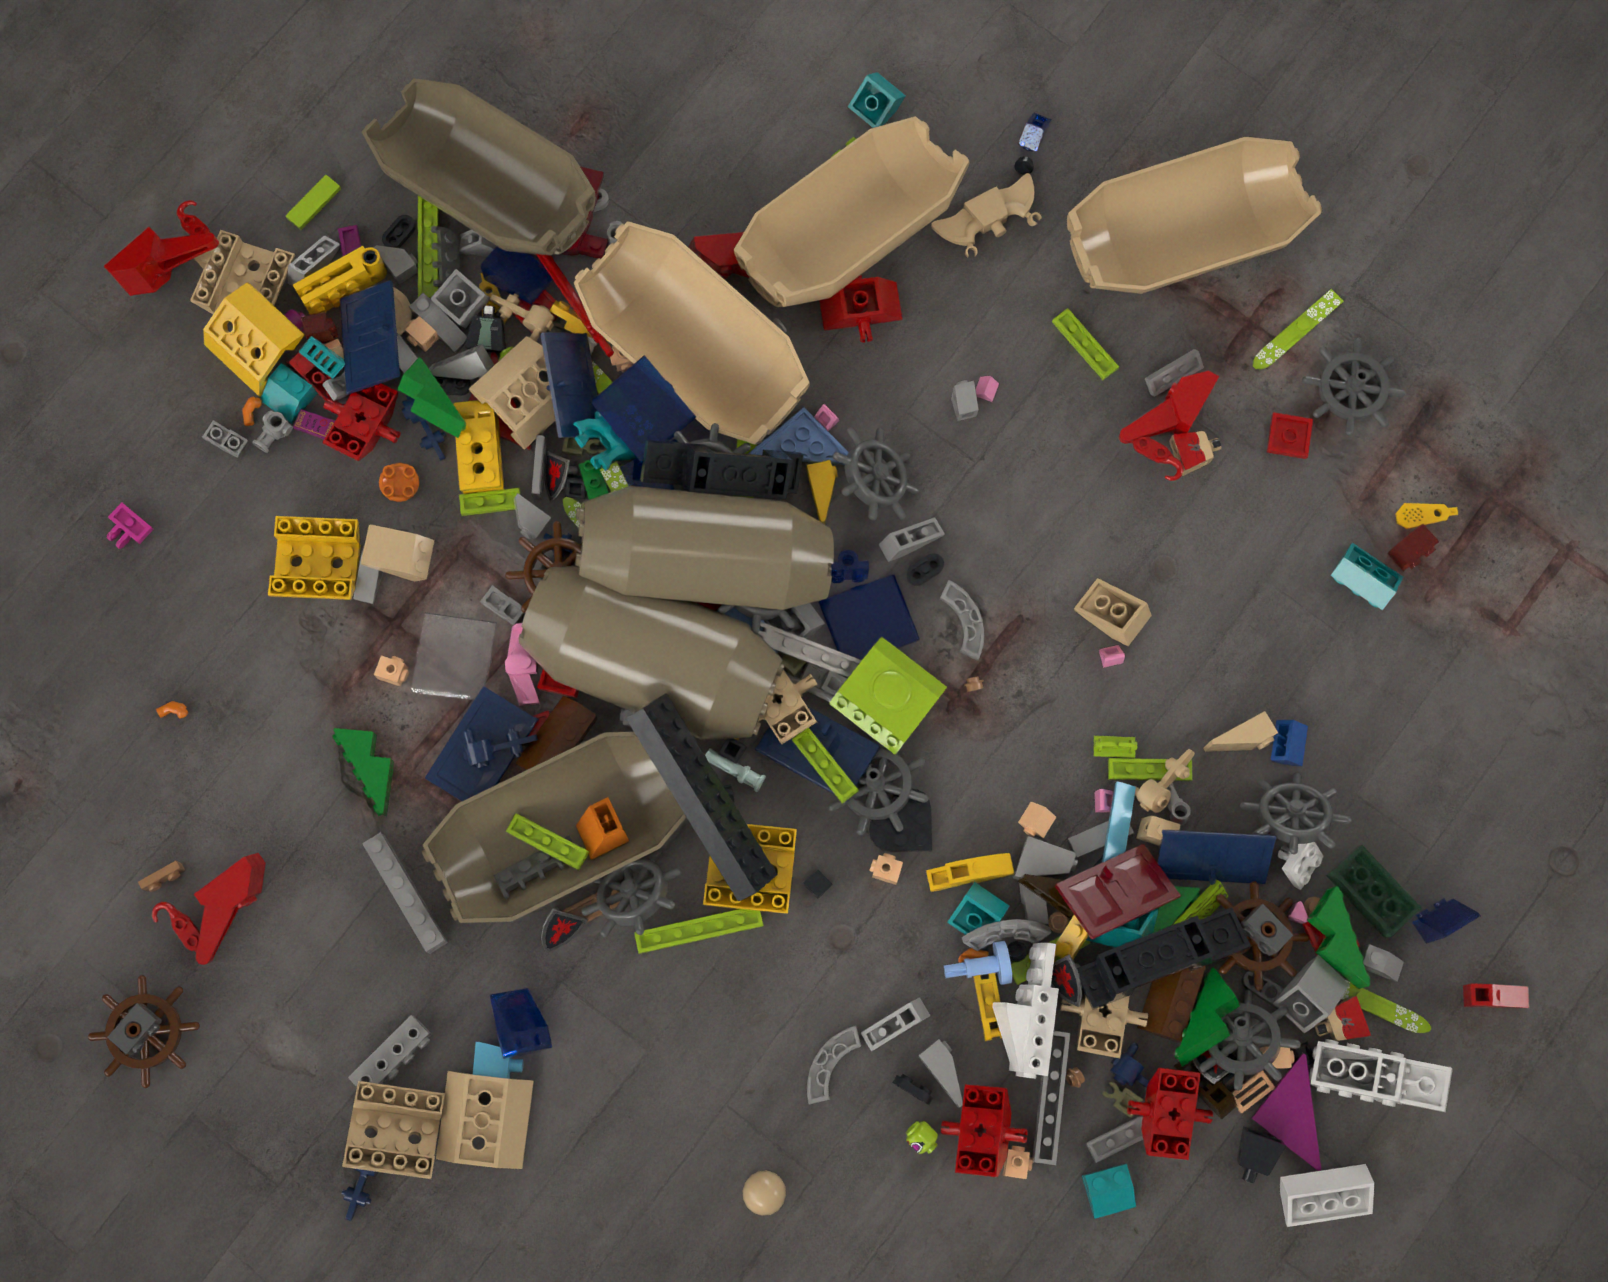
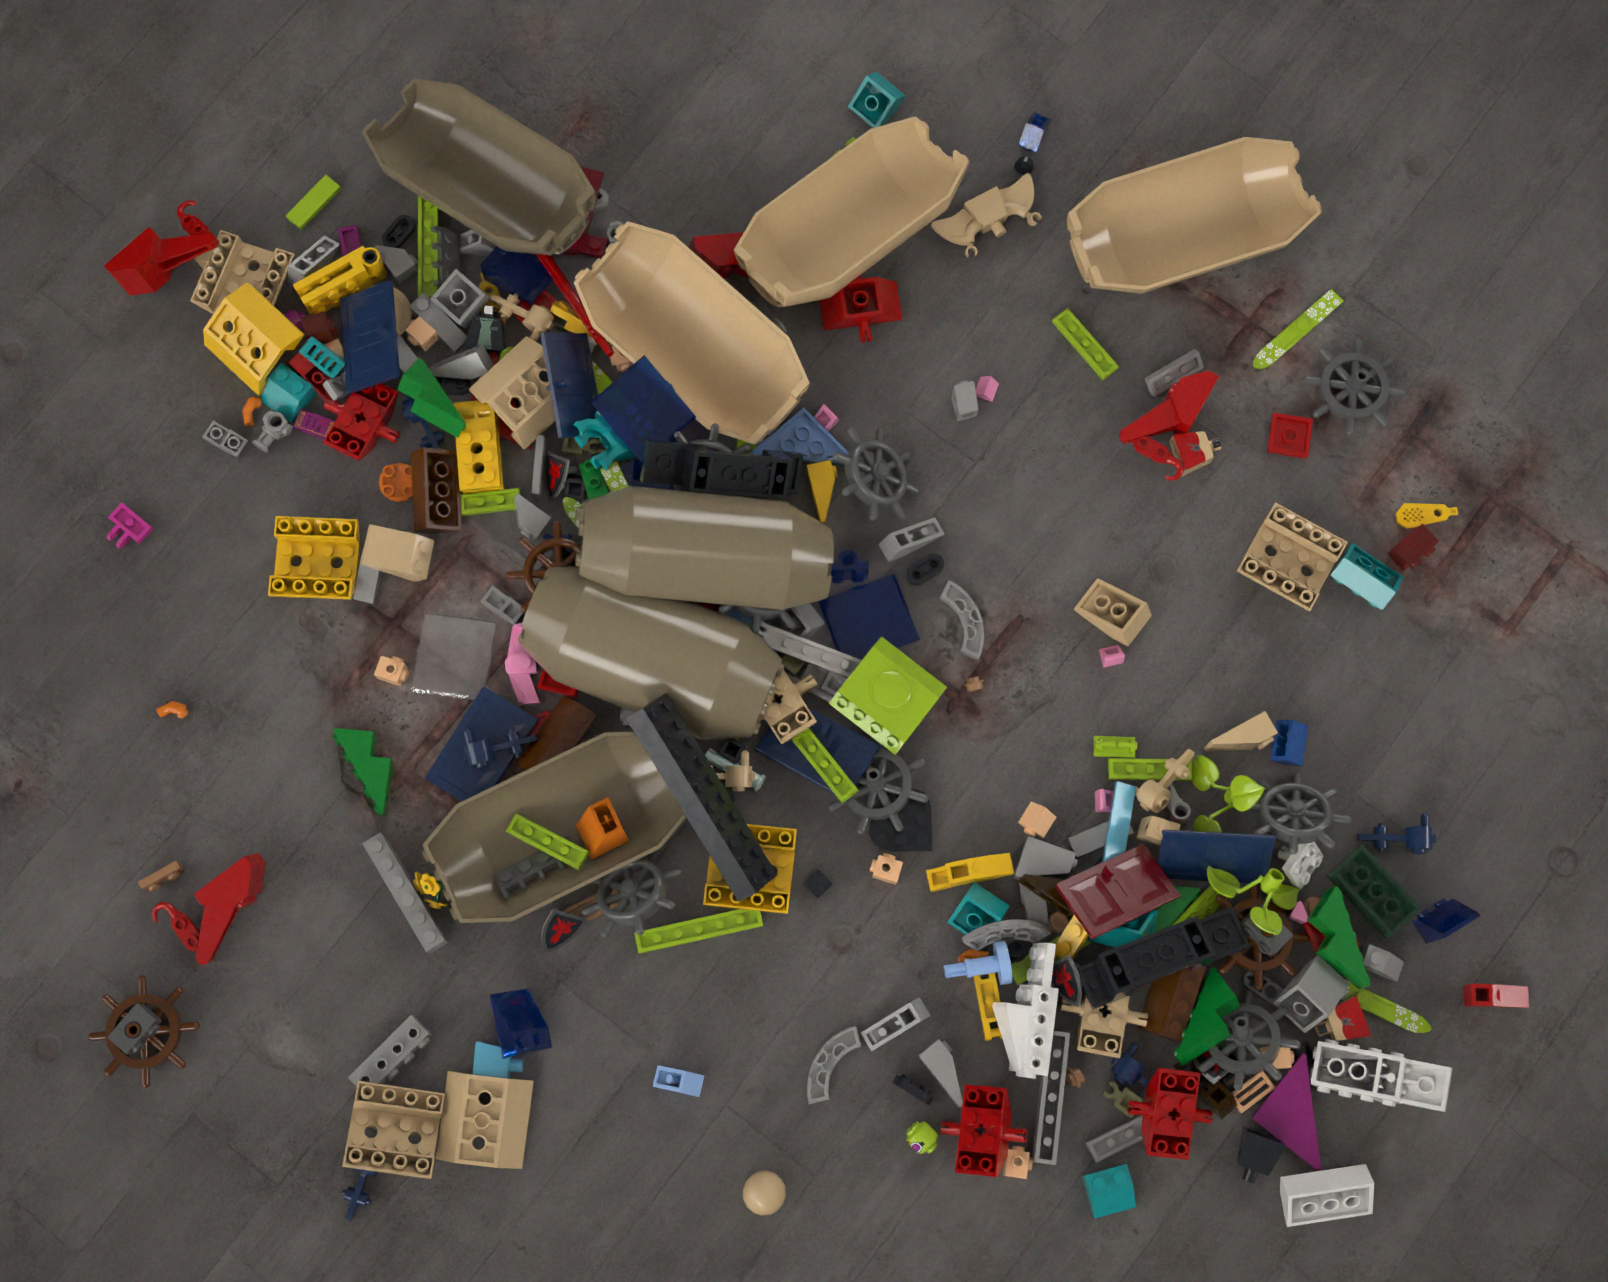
(428, 885): none -> yellow plant
(436, 491): none -> reddish brown slope
(678, 1081): none -> light blue slope
(738, 776): none -> tan piece
(1241, 794): none -> lime plant
(1281, 895): none -> lime plant
(1296, 545): none -> tan slope
(1416, 838): none -> dark blue piece

